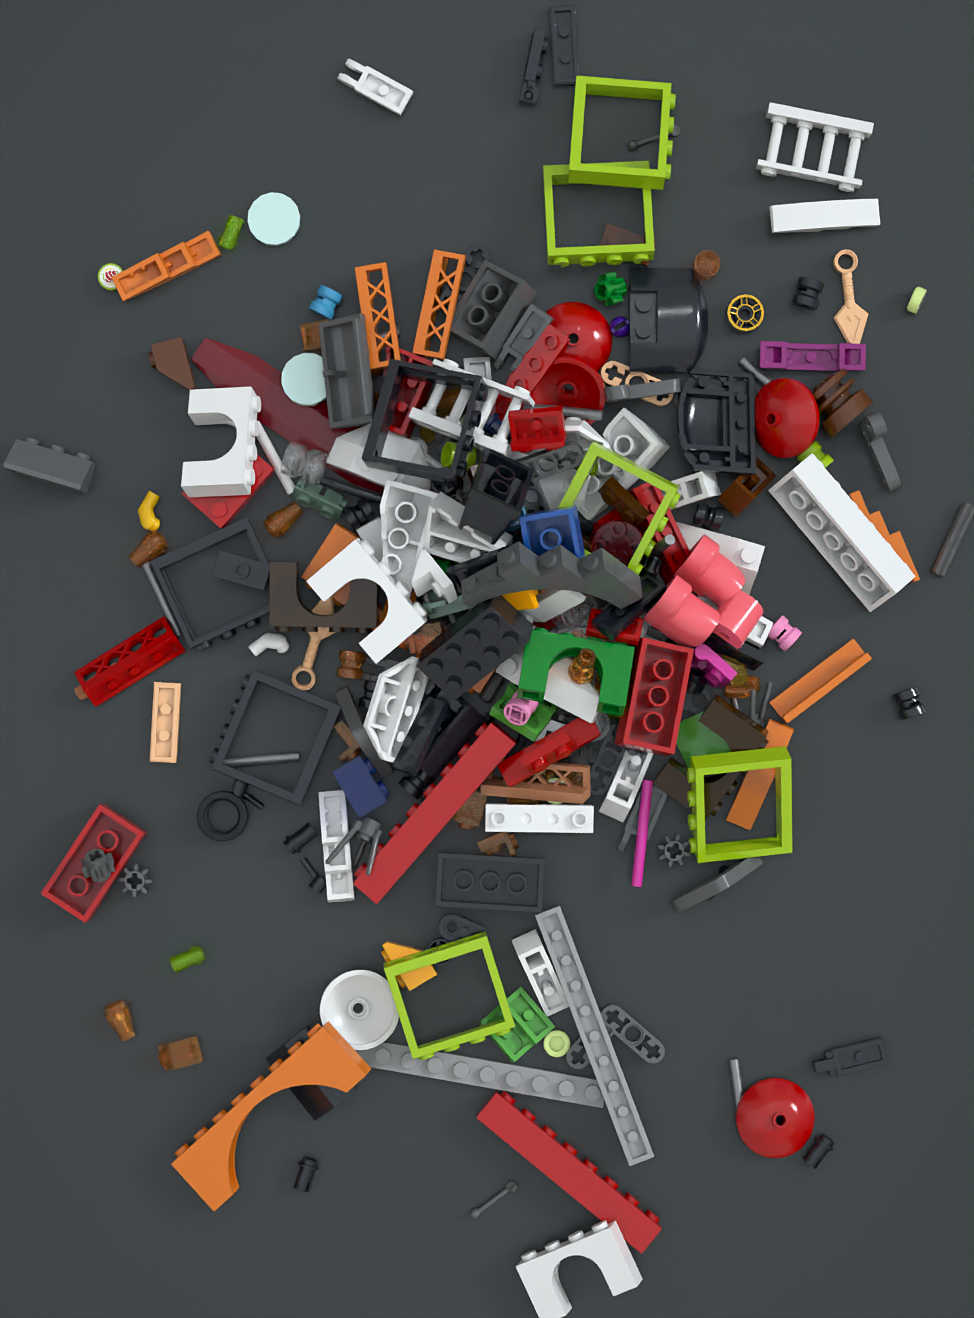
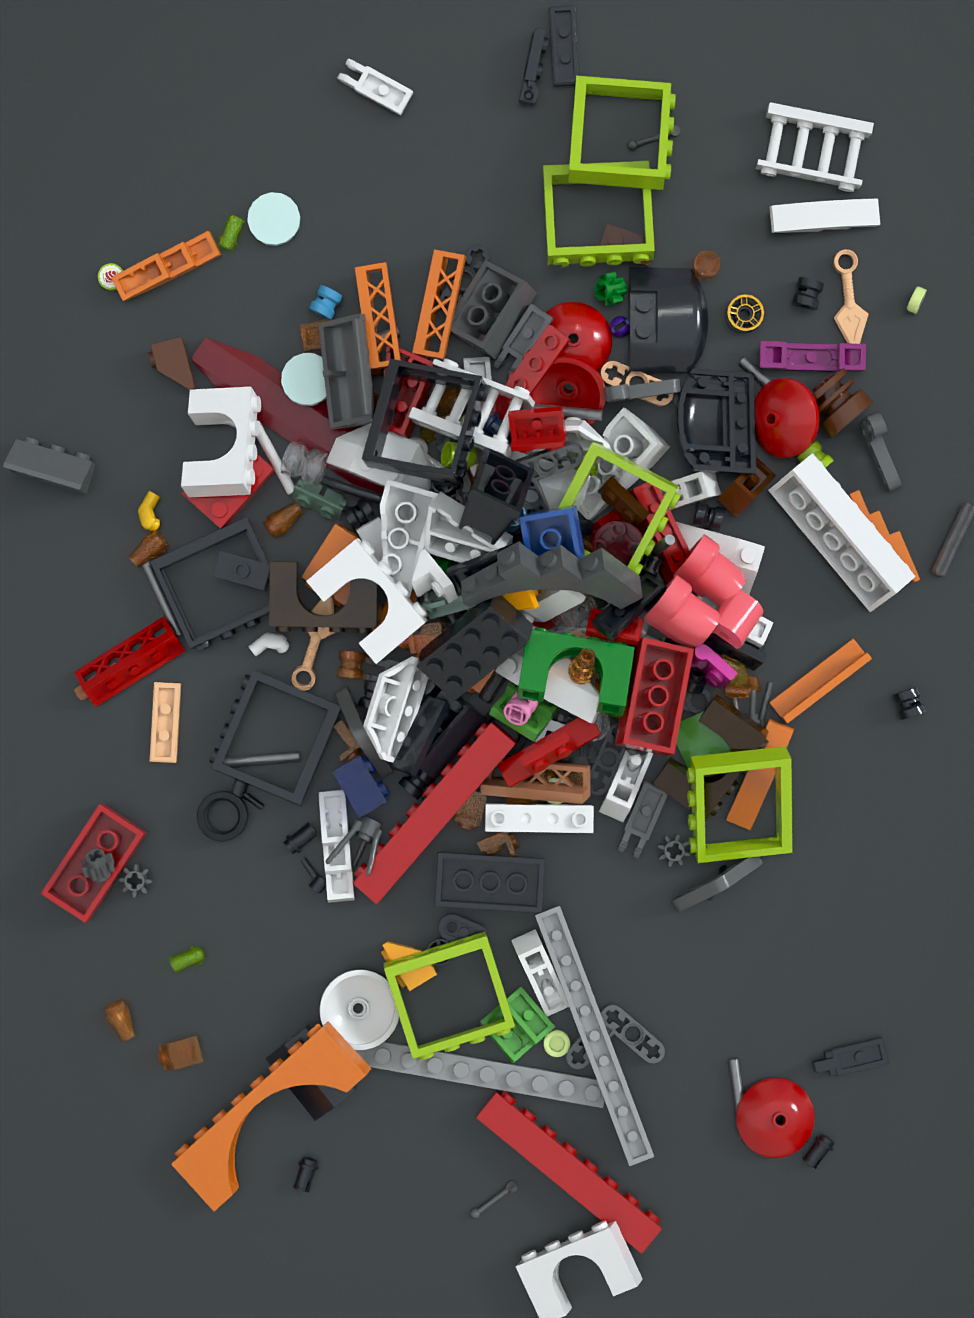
(642, 831): dark pink bar -> none
(788, 637): bright pink wheel -> none

